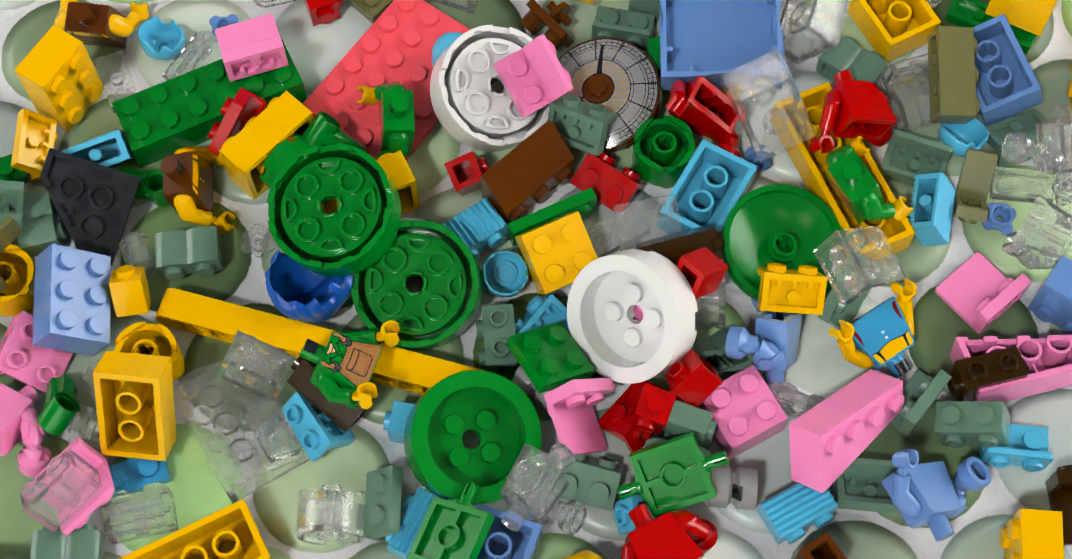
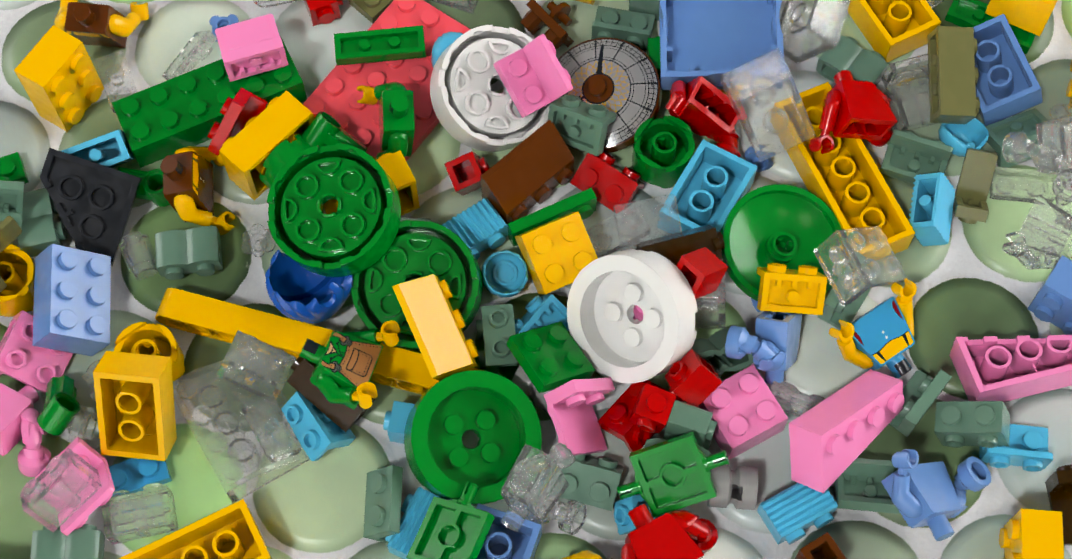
(32, 142): yellow bracket -> none
(129, 291): yellow brick -> none
(161, 39): medium azure hair -> none
(331, 515): clear brick -> none
(379, 45): none -> green plate
(436, 326): none -> yellow slope
(858, 187): green torso -> none
(981, 292): bright pink bracket -> none
(985, 371): dark brown bracket -> none
(1003, 211): medium blue plate -> none

